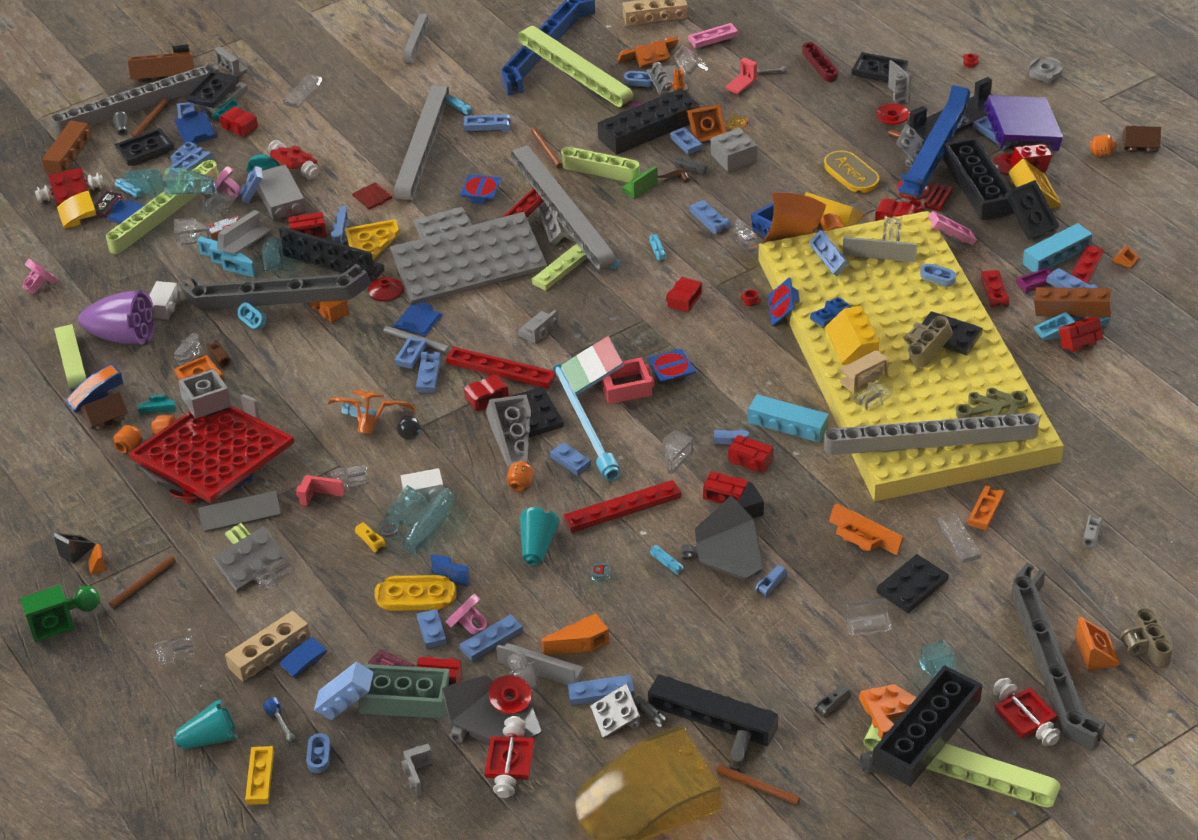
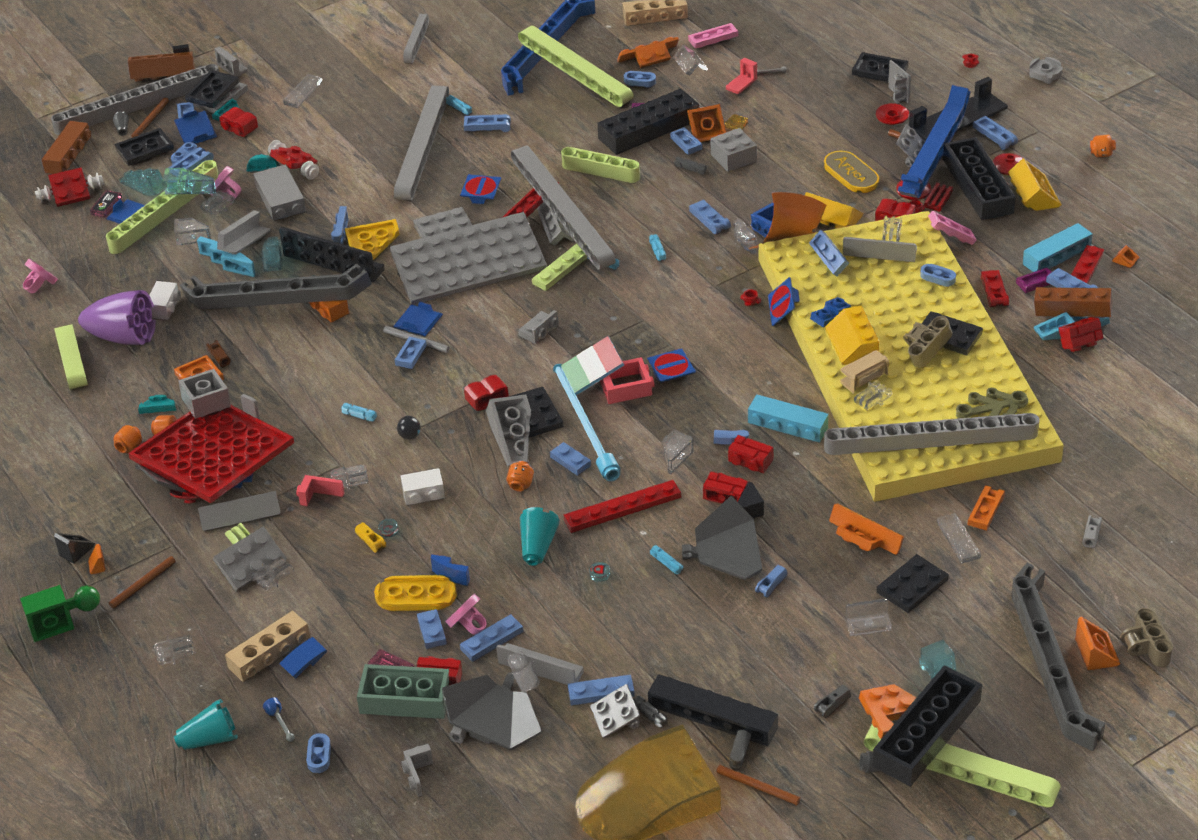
(76, 208): yellow slope -> none
(95, 387): slope -> none
(104, 410): reddish brown slope -> none
(128, 188): medium azure axle -> none
(187, 350): clear arm -> none
(217, 226): tile -> none
(252, 316): medium azure plate -> none
(253, 181): medium blue plate -> none
(259, 775): yellow plate -> none
(309, 224): red brick -> none
(343, 691): light blue brick -> none
(366, 422): orange plant -> none
(372, 196): clear red piece -> none
(385, 289): red dish -> none
(424, 517): clear light blue plate -> none
(428, 372): medium blue plate -> none
(501, 367): red plate -> none
(509, 686): red dish -> none
(509, 757): red plate -> none
(546, 147): dark orange bar -> none
(576, 638): orange slope -> none
(641, 183): bright green panel -> none
(663, 78): light grey hinge -> none
(677, 173): reddish brown bar -> none
(678, 79): orange pin -> none
(684, 294): red brick -> none
(822, 63): dark red beam -> none
(831, 221): orange plate -> none
(1022, 120): panel -> none
(1026, 712): red plate -> none
(1032, 210): black plate -> none
(1036, 155): red brick -> none
(1141, 138): reddish brown slope -> none

